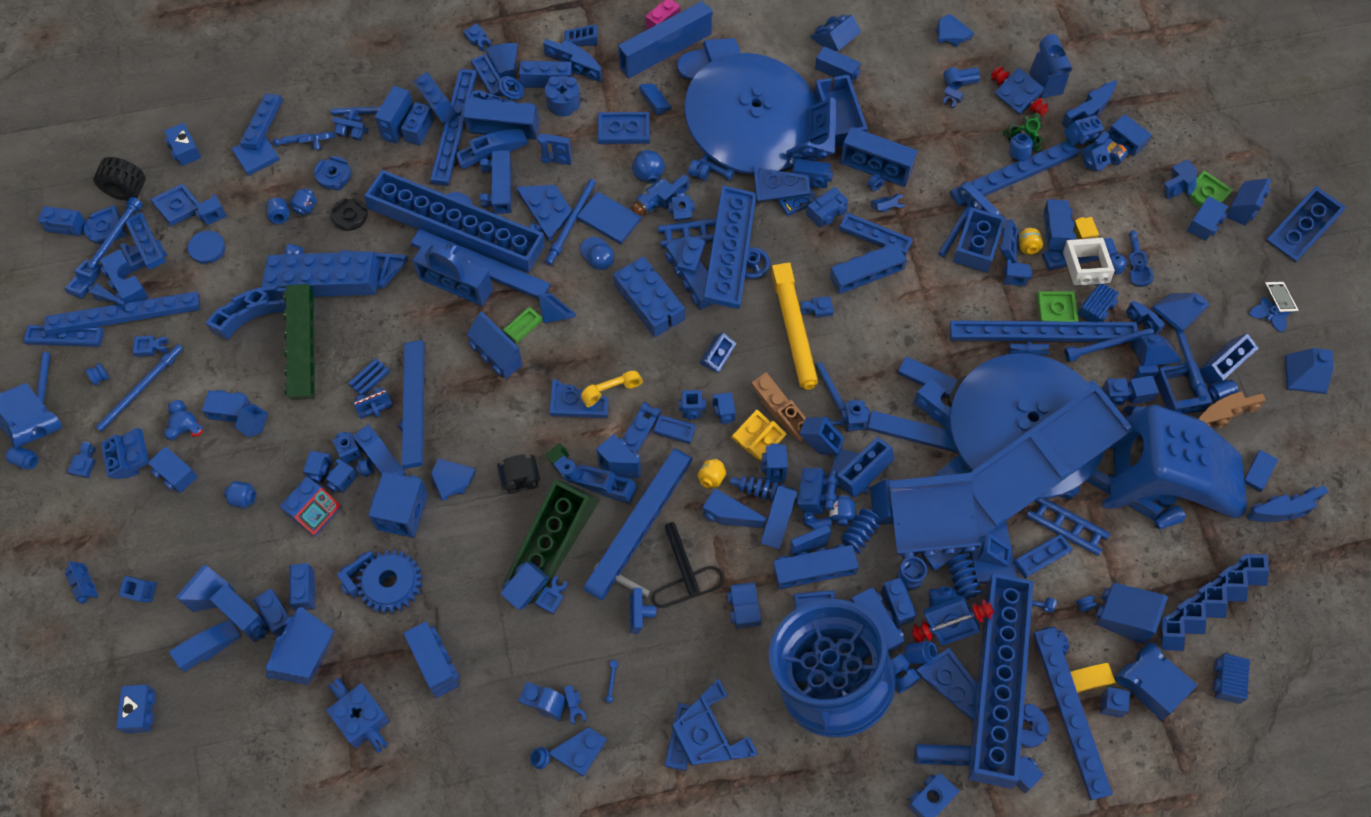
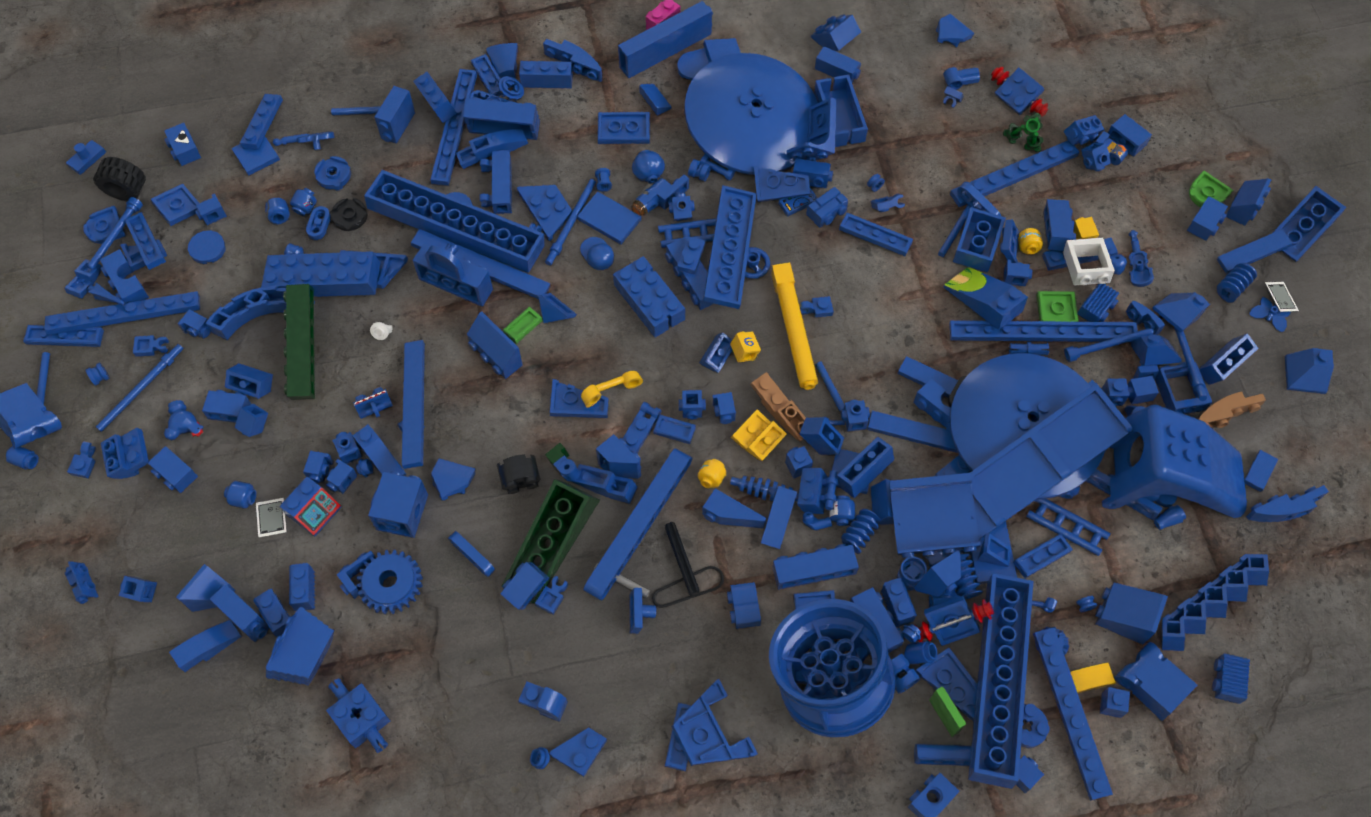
(61, 221): blue brick -> none
(85, 156): none -> blue tile
(135, 709): blue brick -> none
(194, 324): none -> blue brick
(248, 380): none -> blue brick
(270, 517): none -> sticker
(318, 225): none -> blue plate
(353, 123): blue hips -> none
(366, 375): blue tile -> none
(380, 330): none -> white plate
(417, 123): blue brick -> none
(432, 659): blue brick -> none
(471, 554): none -> blue beam
(477, 35): blue plate -> none
(560, 147): blue plate -> none
(562, 95): blue brick -> none
(573, 699): blue plate -> none
(589, 32): blue slope -> none
(602, 176): none -> blue bush
(614, 665): blue hinge -> none
(745, 346): none -> yellow brick
(775, 463): blue brick -> none
(798, 459): none -> blue brick
(810, 541): blue tile -> none
(867, 268): blue brick -> none
(878, 156): blue brick -> none
(911, 633): none -> blue plate
(941, 577): none -> blue slope
(947, 711): none -> bright green tile
(987, 296): none -> blue slope
(1020, 146): blue head -> none
(1051, 66): blue piece -> none
(1094, 104): blue slope -> none
(1183, 180): blue brick -> none
(1222, 389): blue brick -> none
(1236, 282): none -> blue piece
(1255, 250): none -> blue tile

